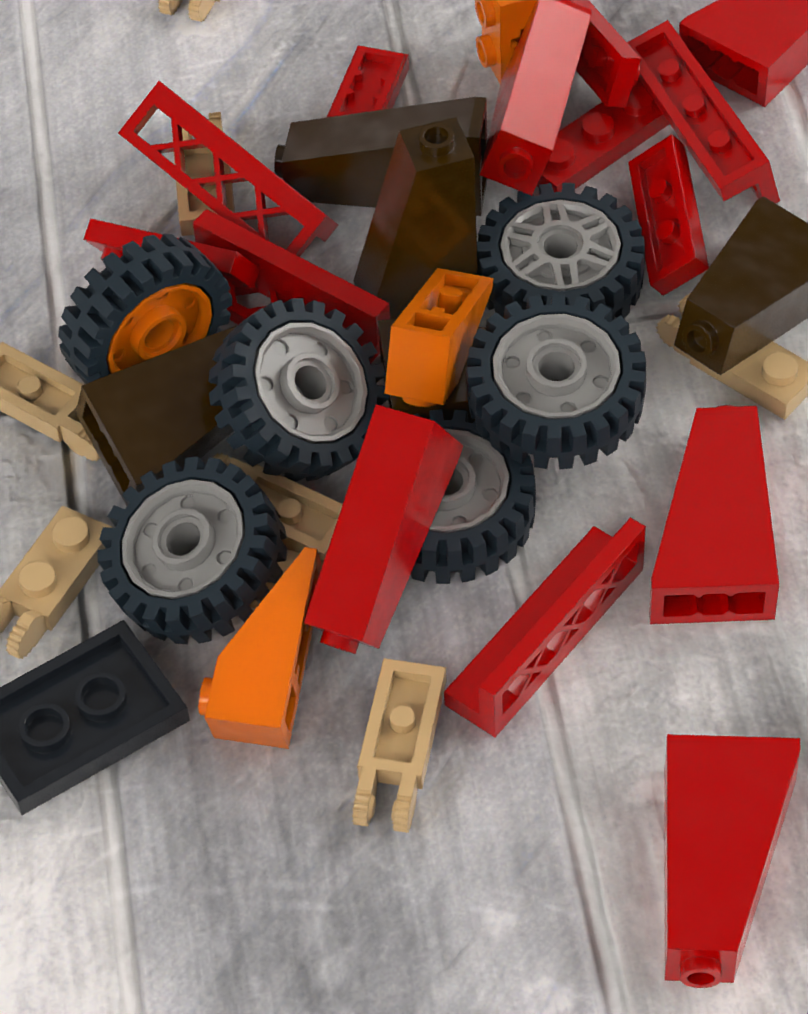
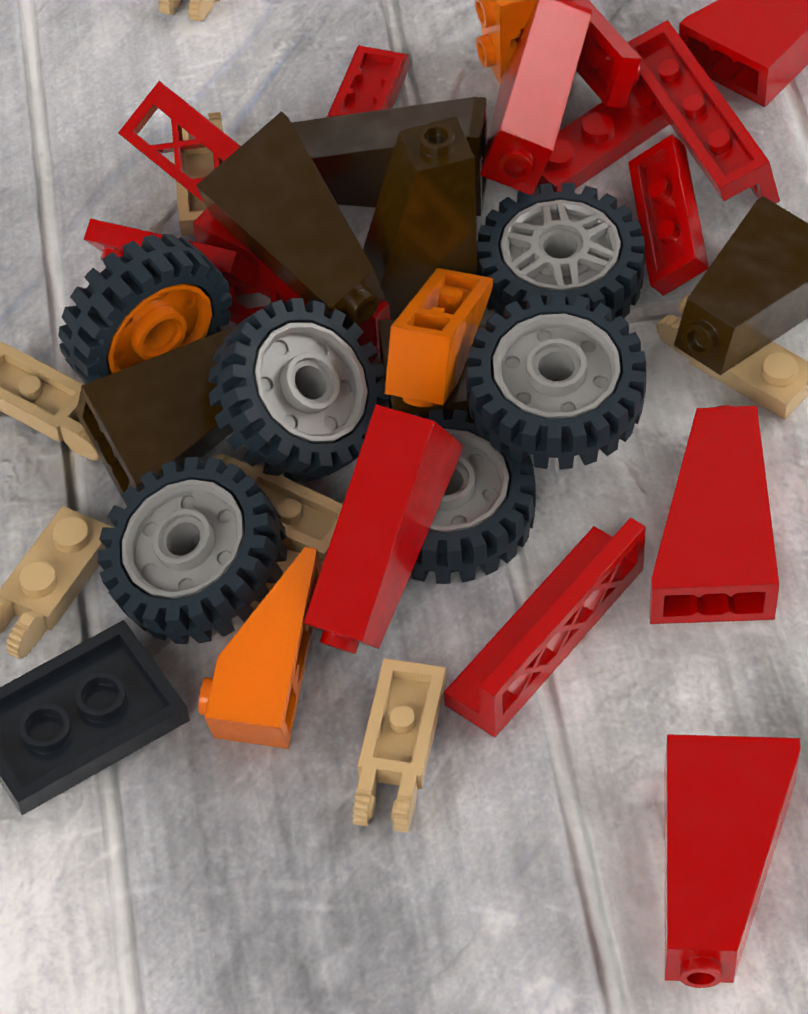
(290, 221): none -> dark brown slope

